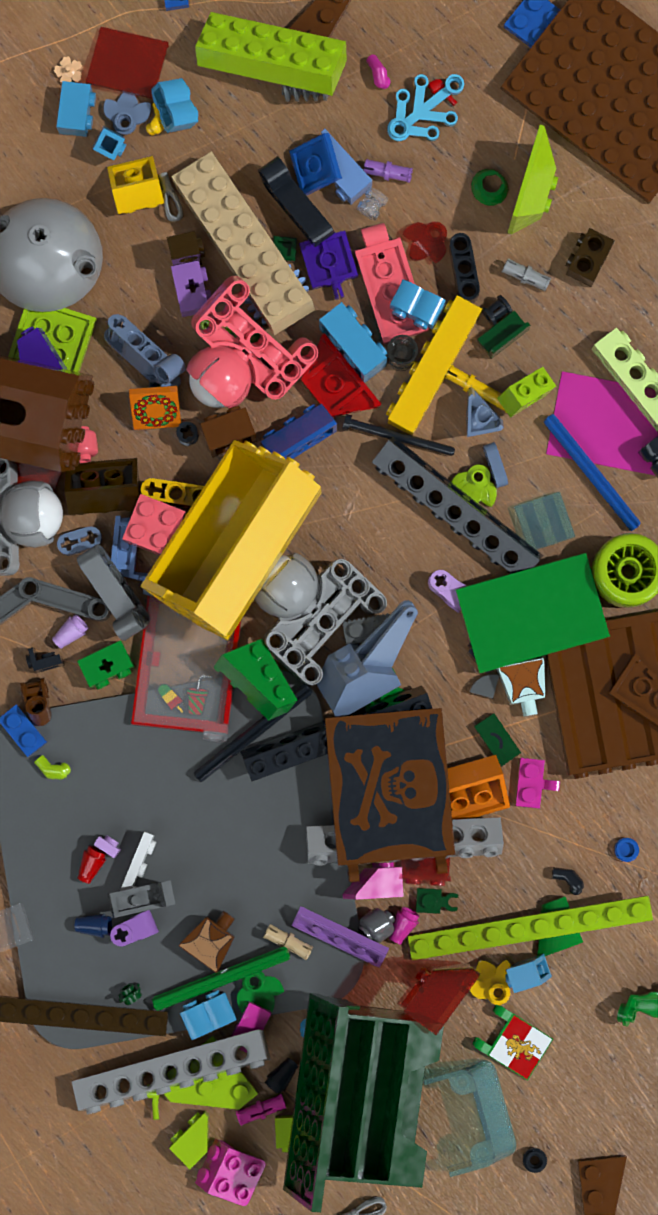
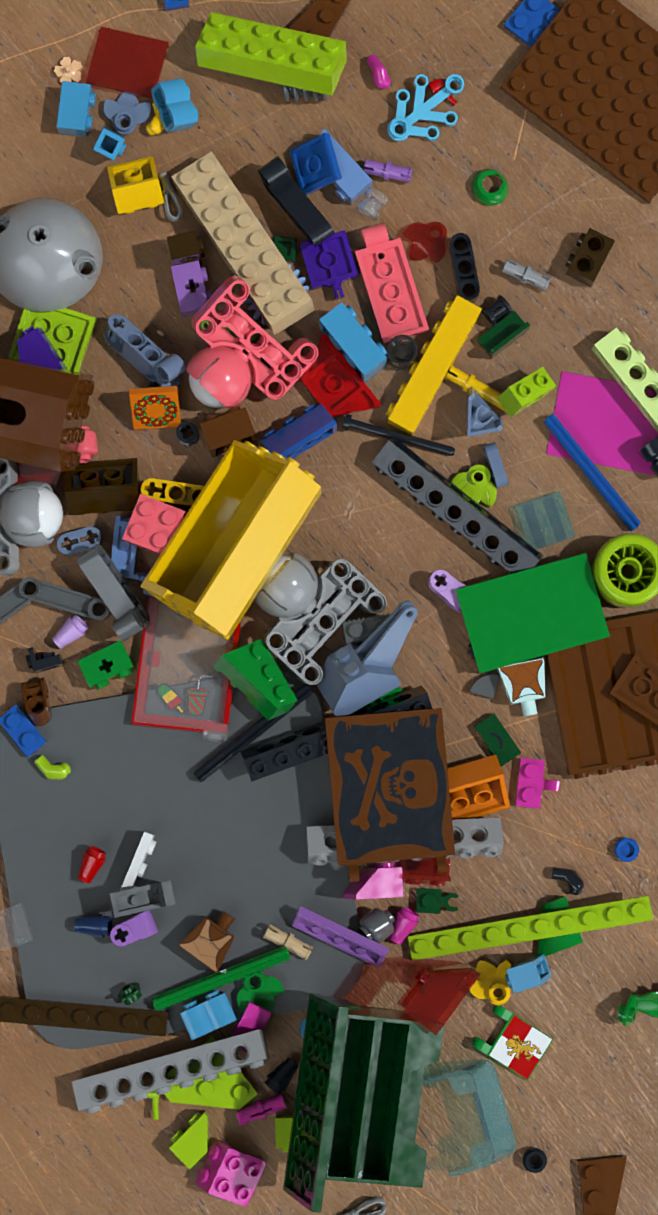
(108, 845): lavender plate -> none
(417, 305): dark azure brick -> none
(536, 185): lime slope -> none

